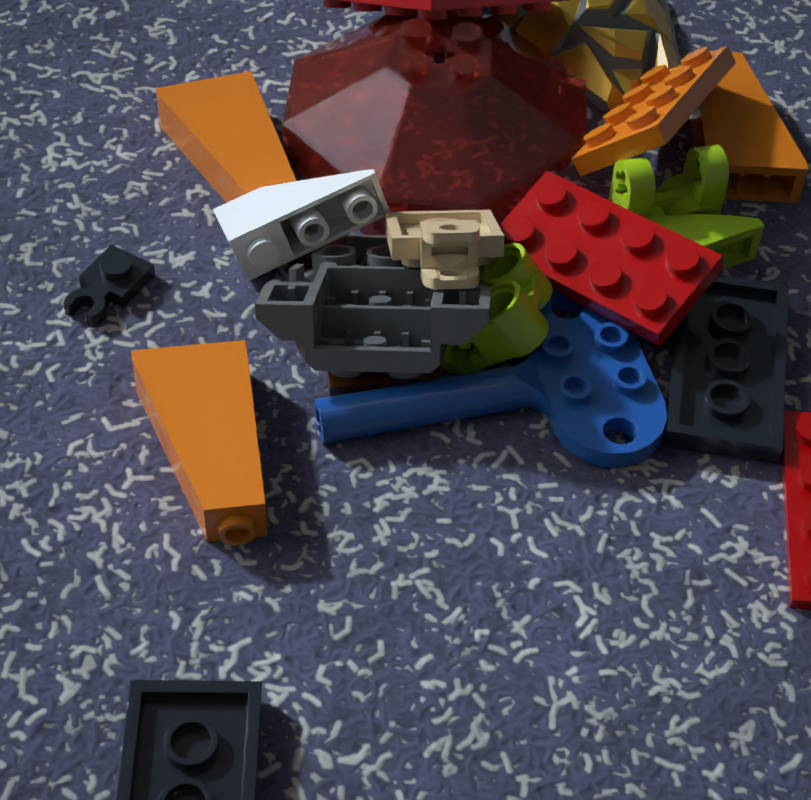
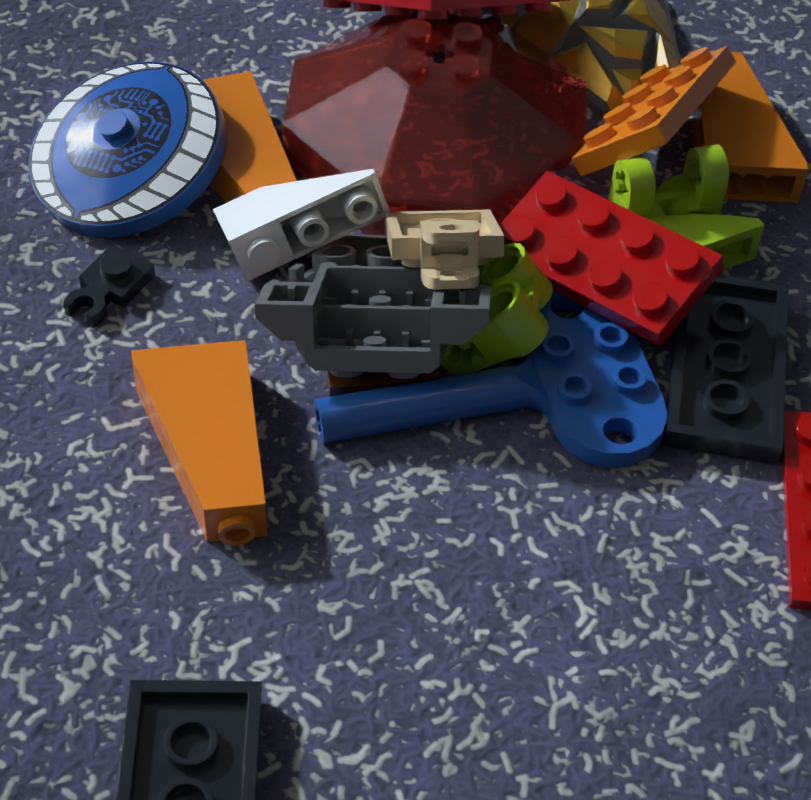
(128, 149): none -> dish

